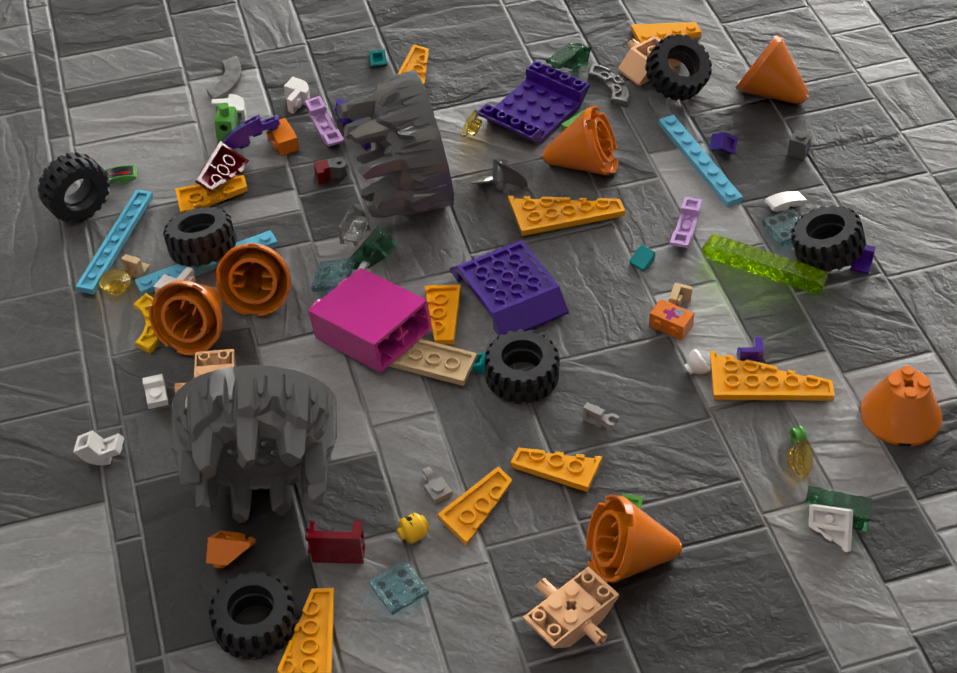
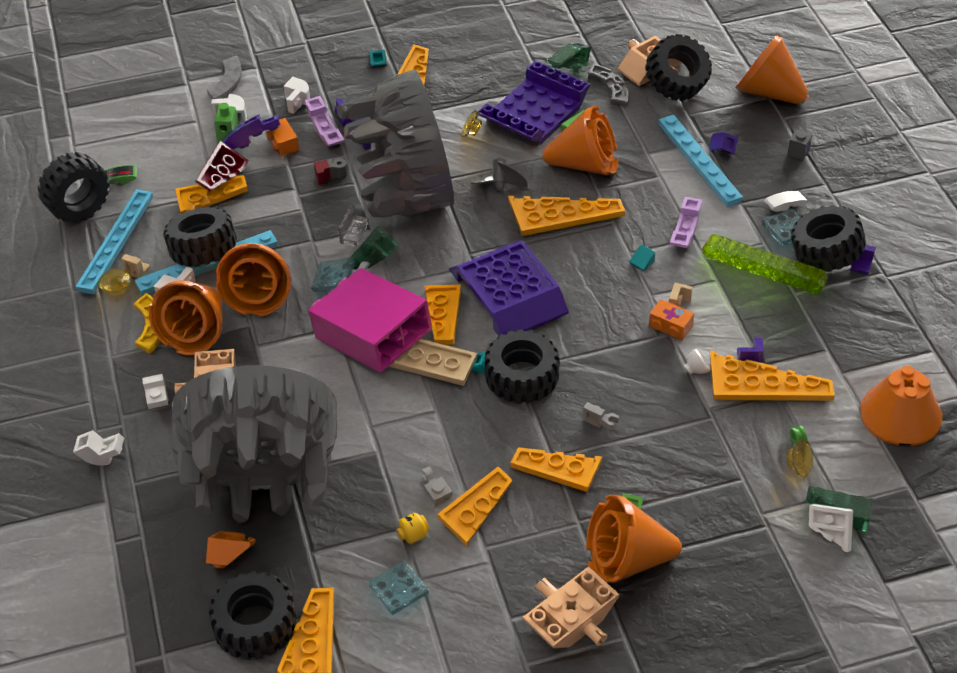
(336, 545): dark red panel -> none
(645, 31): light orange wing -> none

